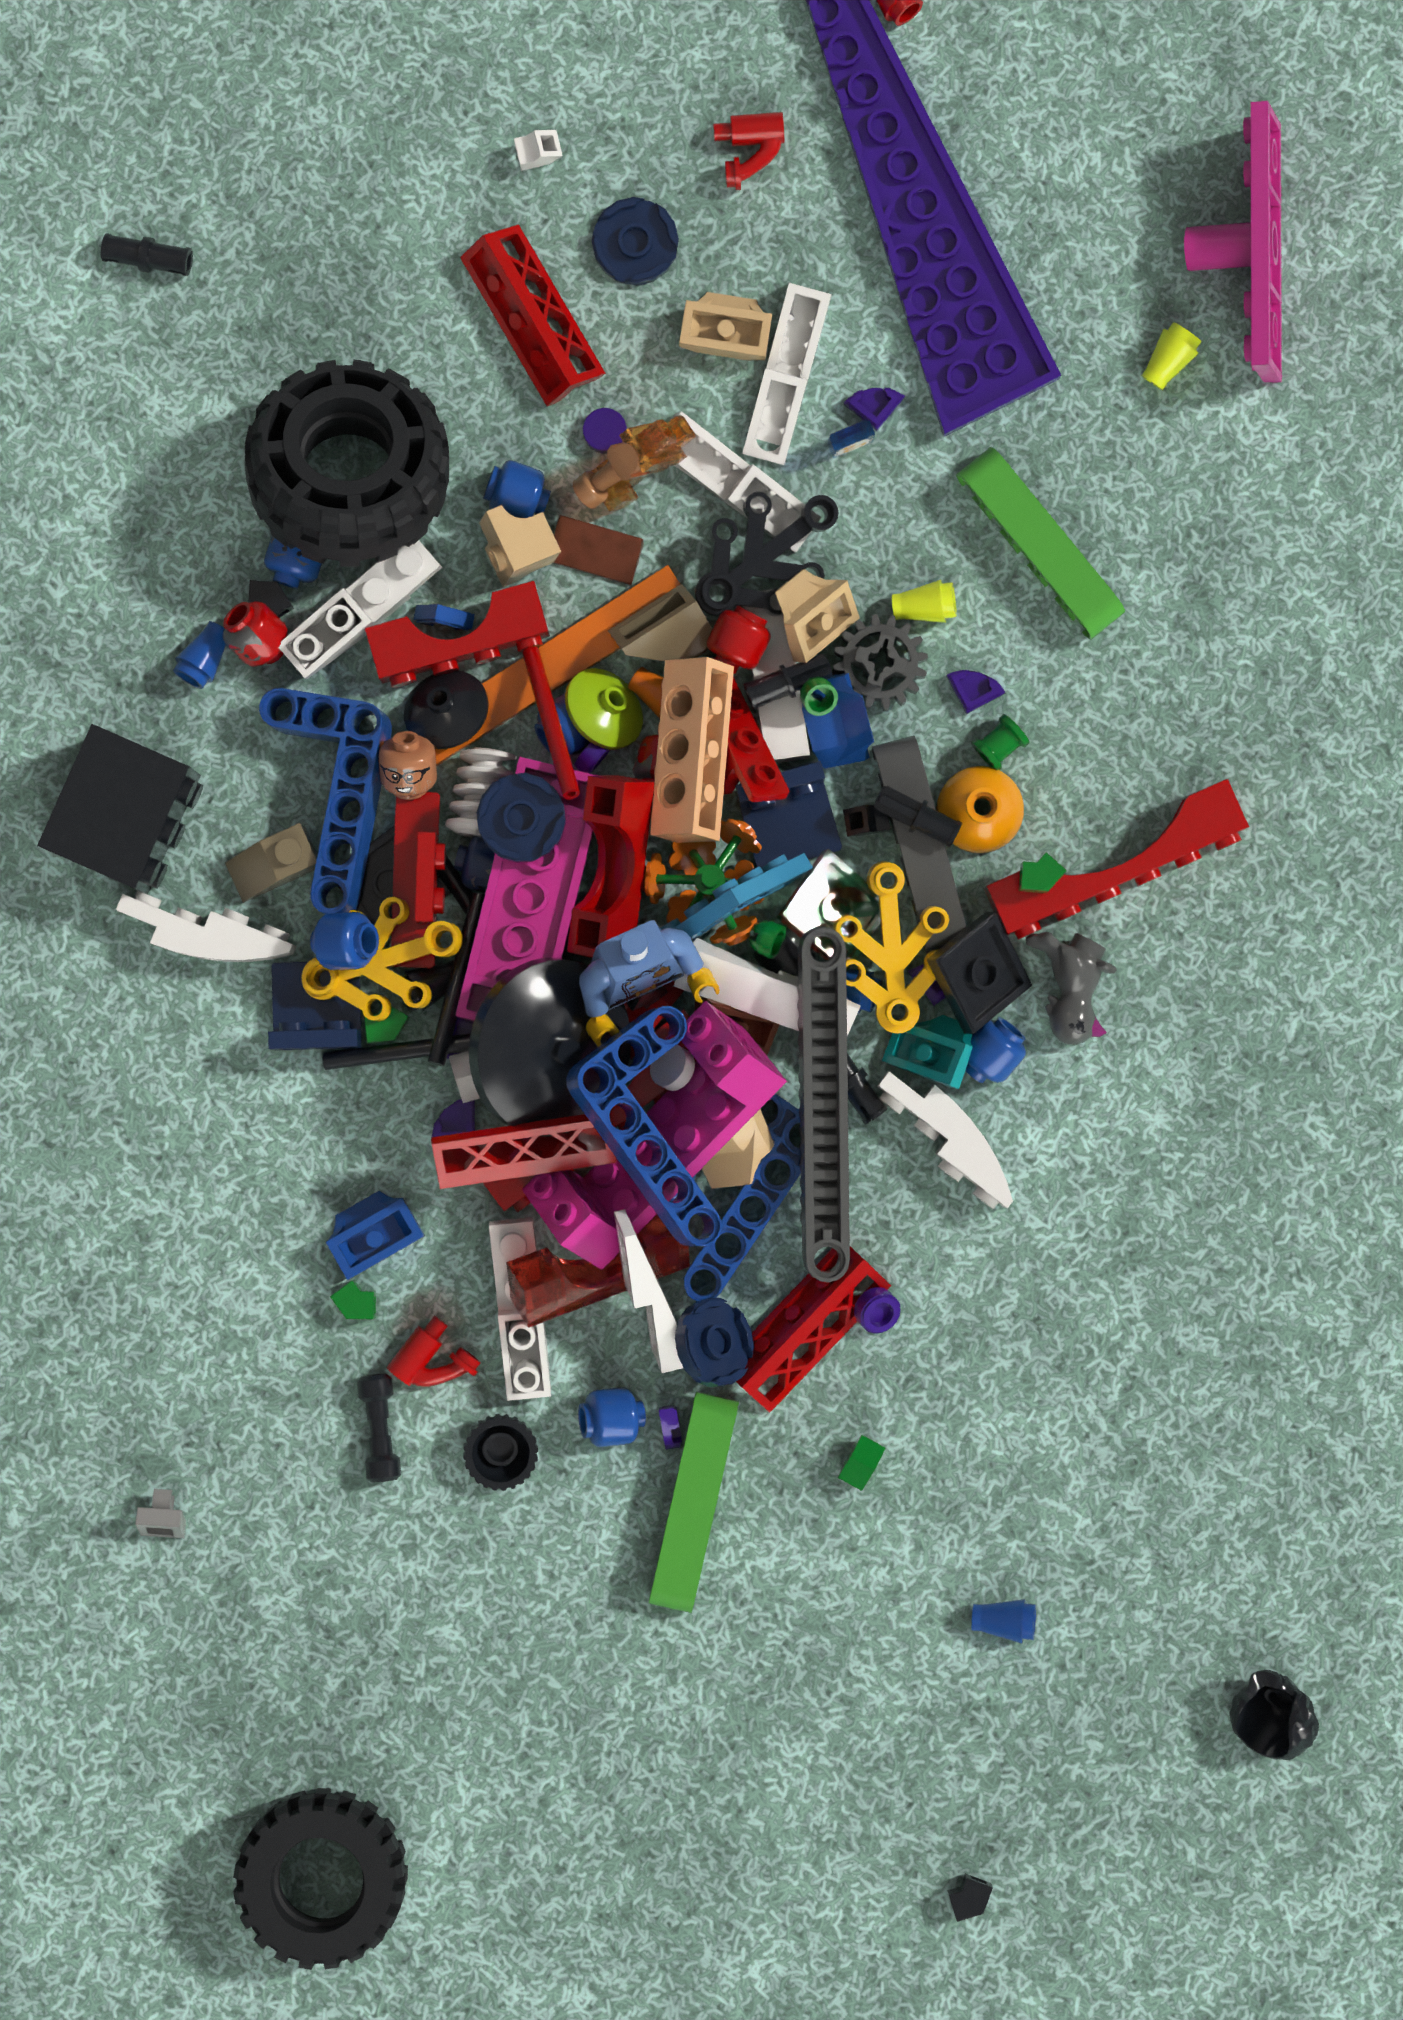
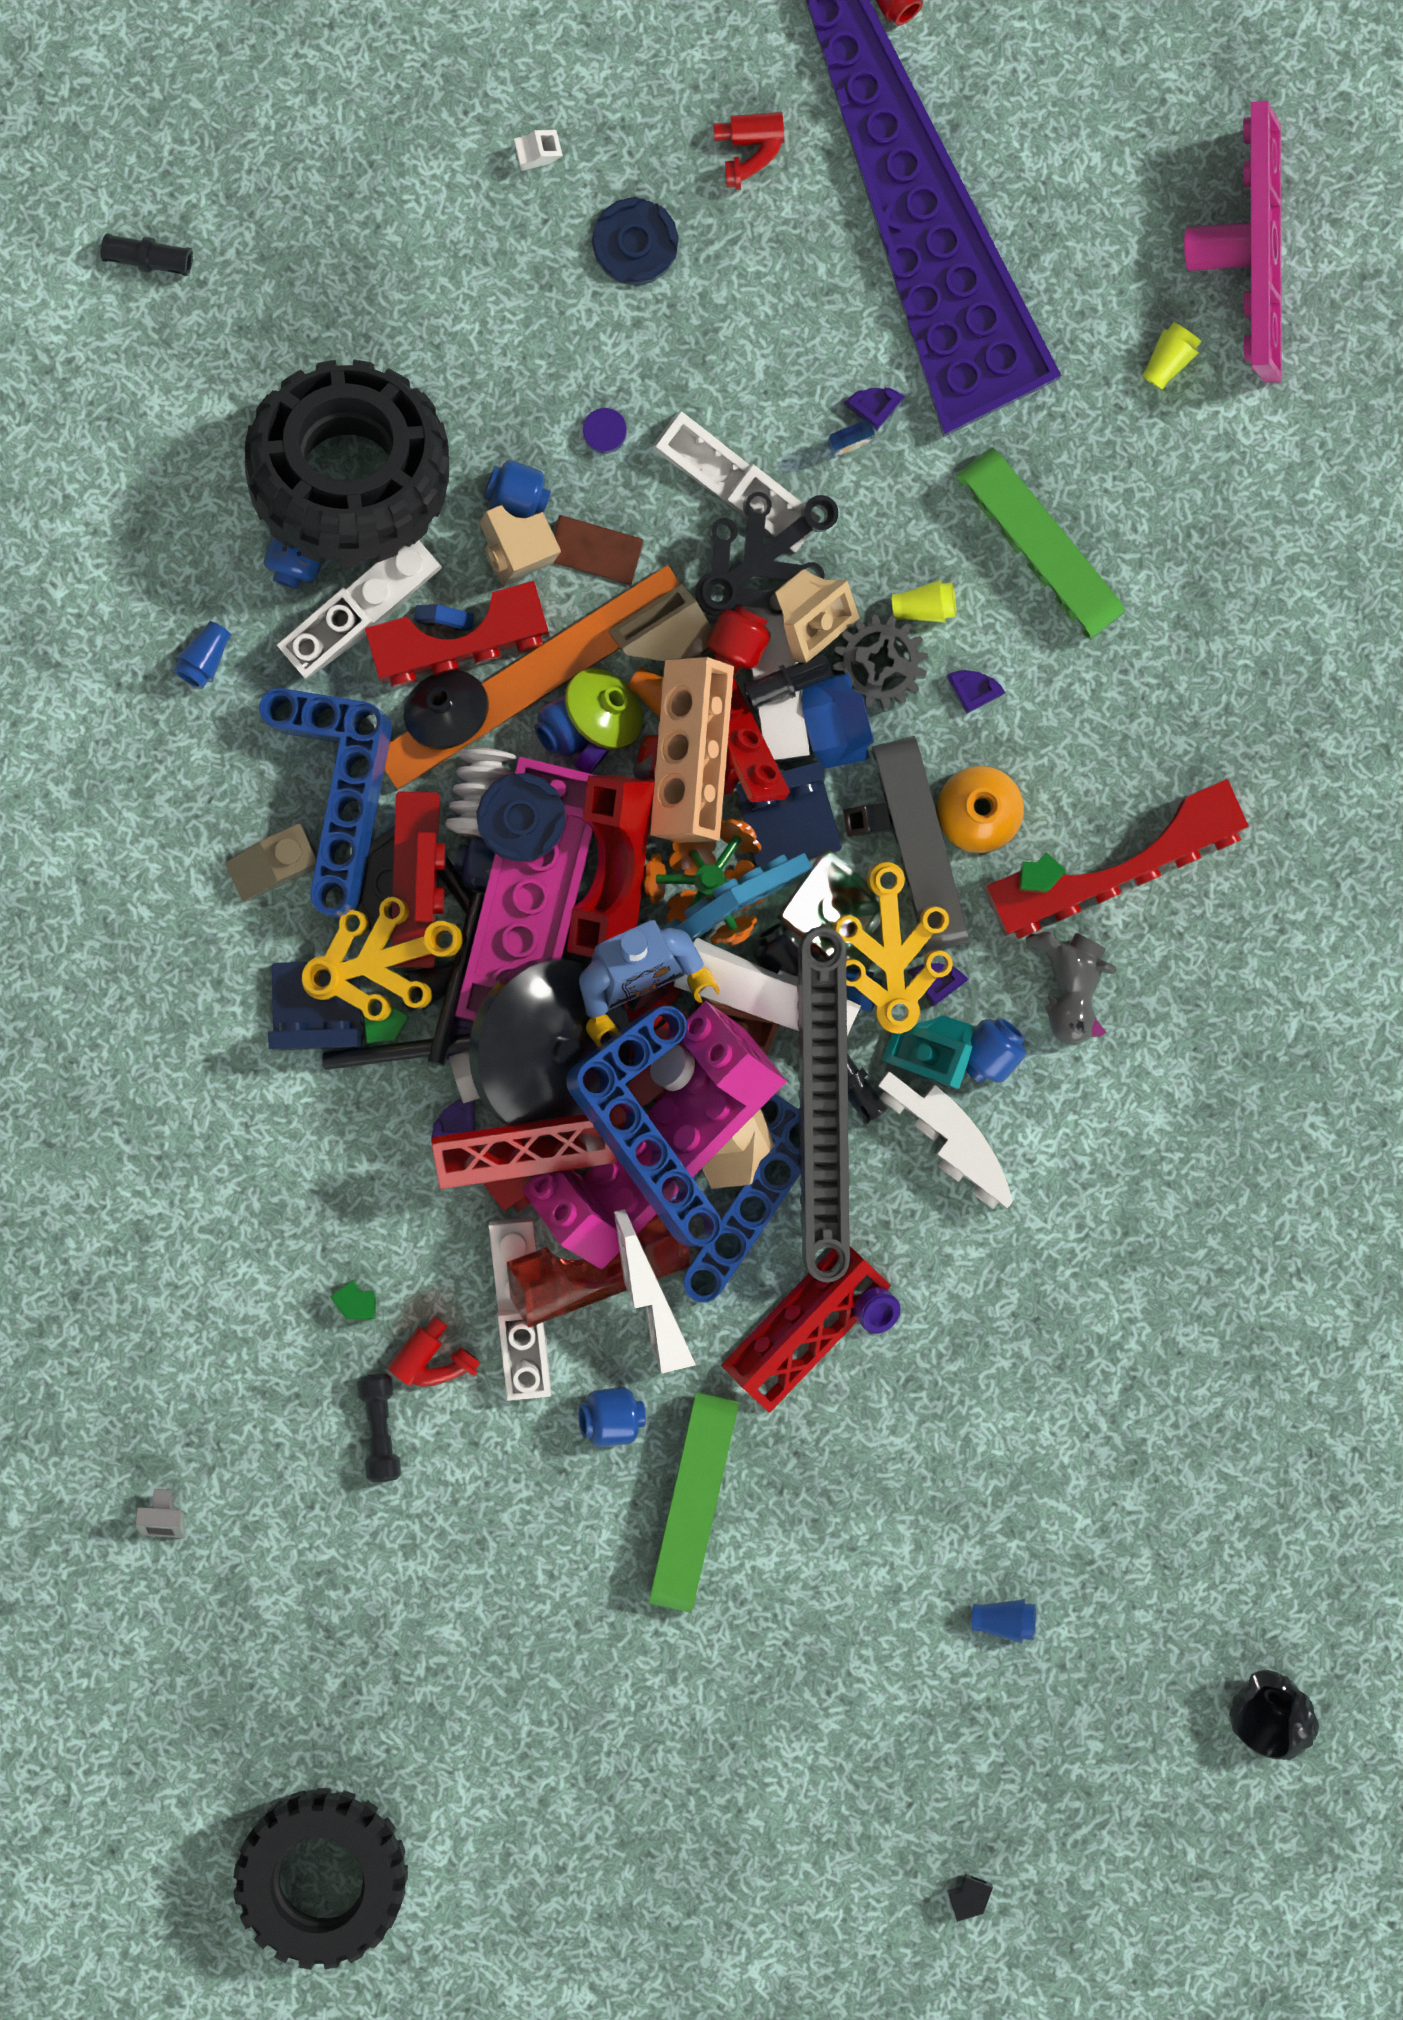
(121, 810): black container -> none
(221, 939): white slope -> none
(254, 633): red head -> none
(271, 595): black piece -> none
(344, 941): blue head -> none
(372, 1232): blue slope -> none
(407, 765): nougat head -> none
(496, 1444): black hat -> none
(525, 315): red fence -> none
(551, 723): red piece -> none
(644, 452): clear orange hips -> none
(670, 1427): dark purple tile -> none
(714, 1342): dark blue tile -> none
(726, 327): tan slope -> none
(769, 938): green hinge -> none
(787, 372): white slope -> none
(812, 703): green hinge -> none
(861, 1462): green piece -> none
(917, 815): black axle -> none
(979, 972): black tile -> none
(1000, 742): green bush -> none

